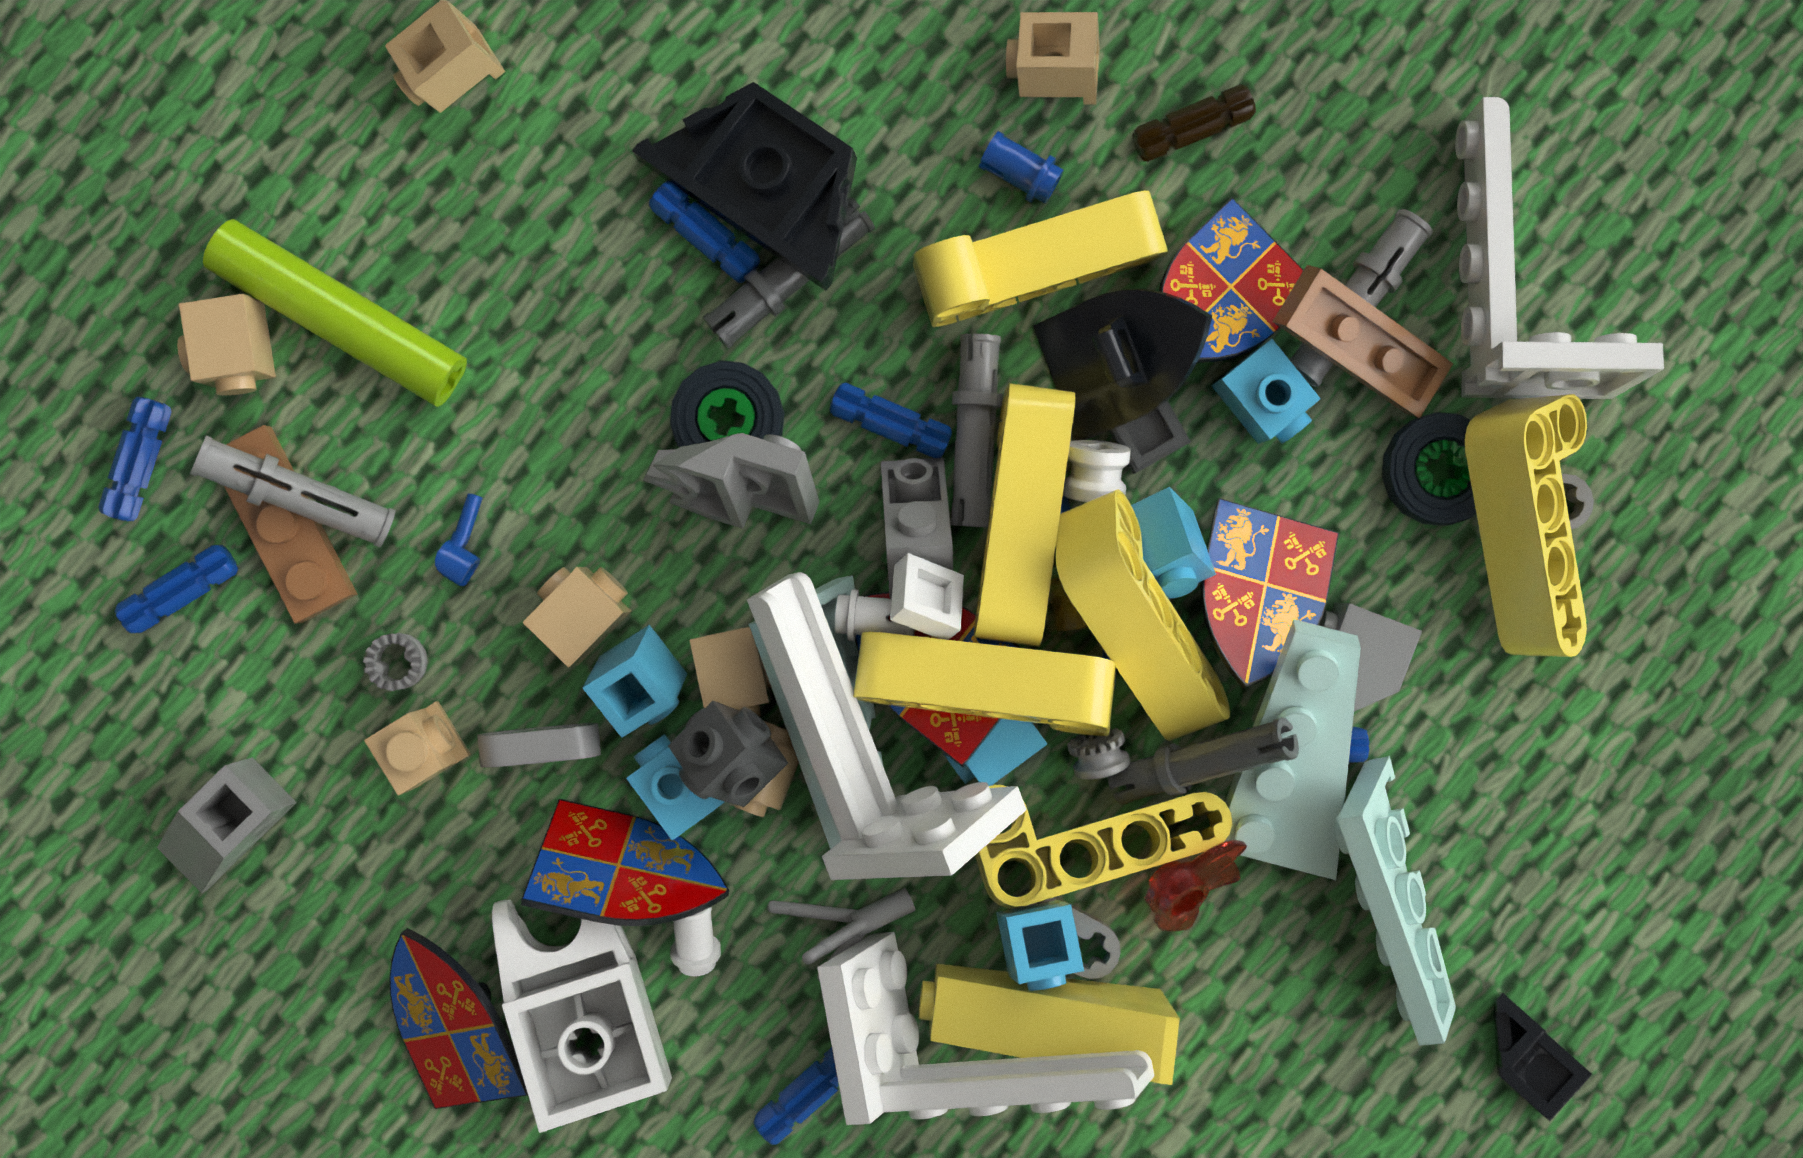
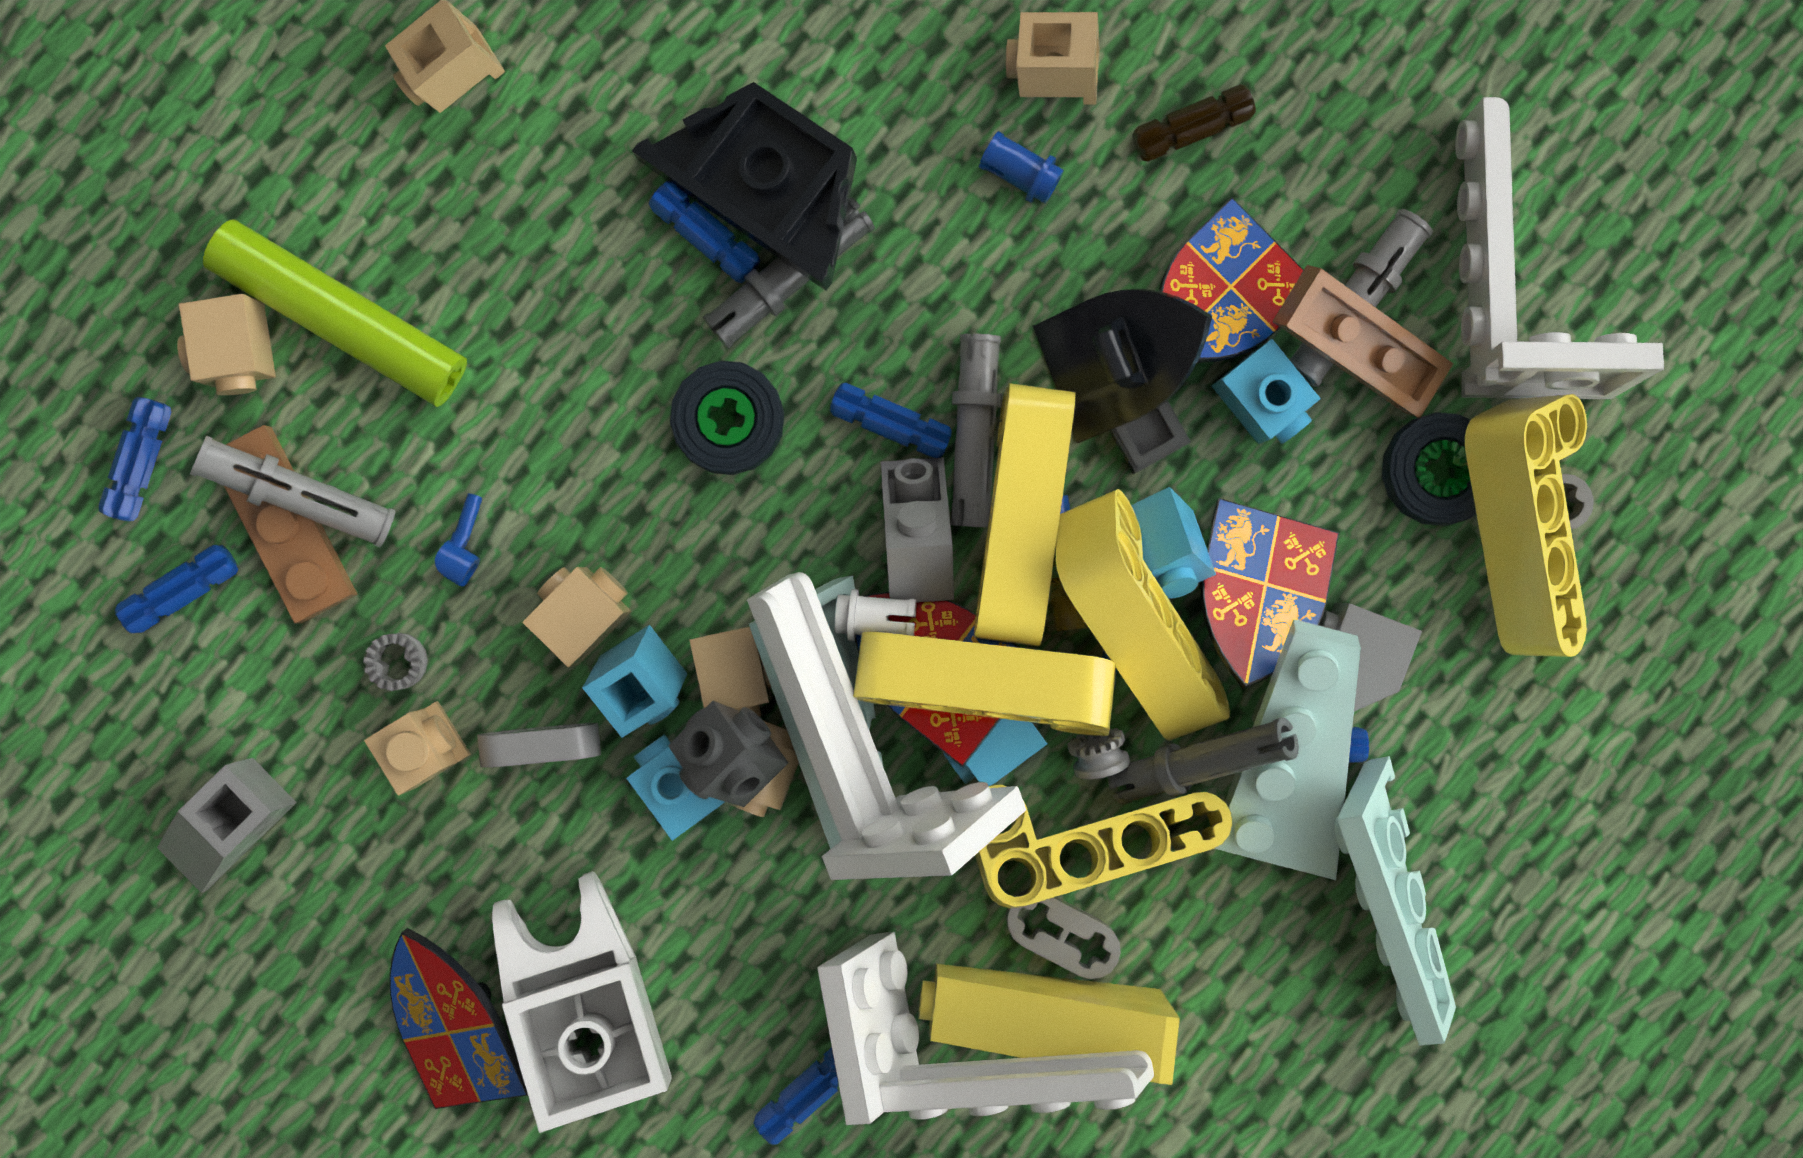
(619, 870): shield -> none
(694, 945): white pin -> none
(734, 474): light grey plate -> none
(860, 921): light grey plant -> none
(927, 597): white plate -> none
(1037, 258): light yellow beam -> none
(1040, 944): medium azure brick -> none
(1095, 469): white wheel -> none
(1181, 888): clear red plate -> none
(1533, 1060): black slope -> none

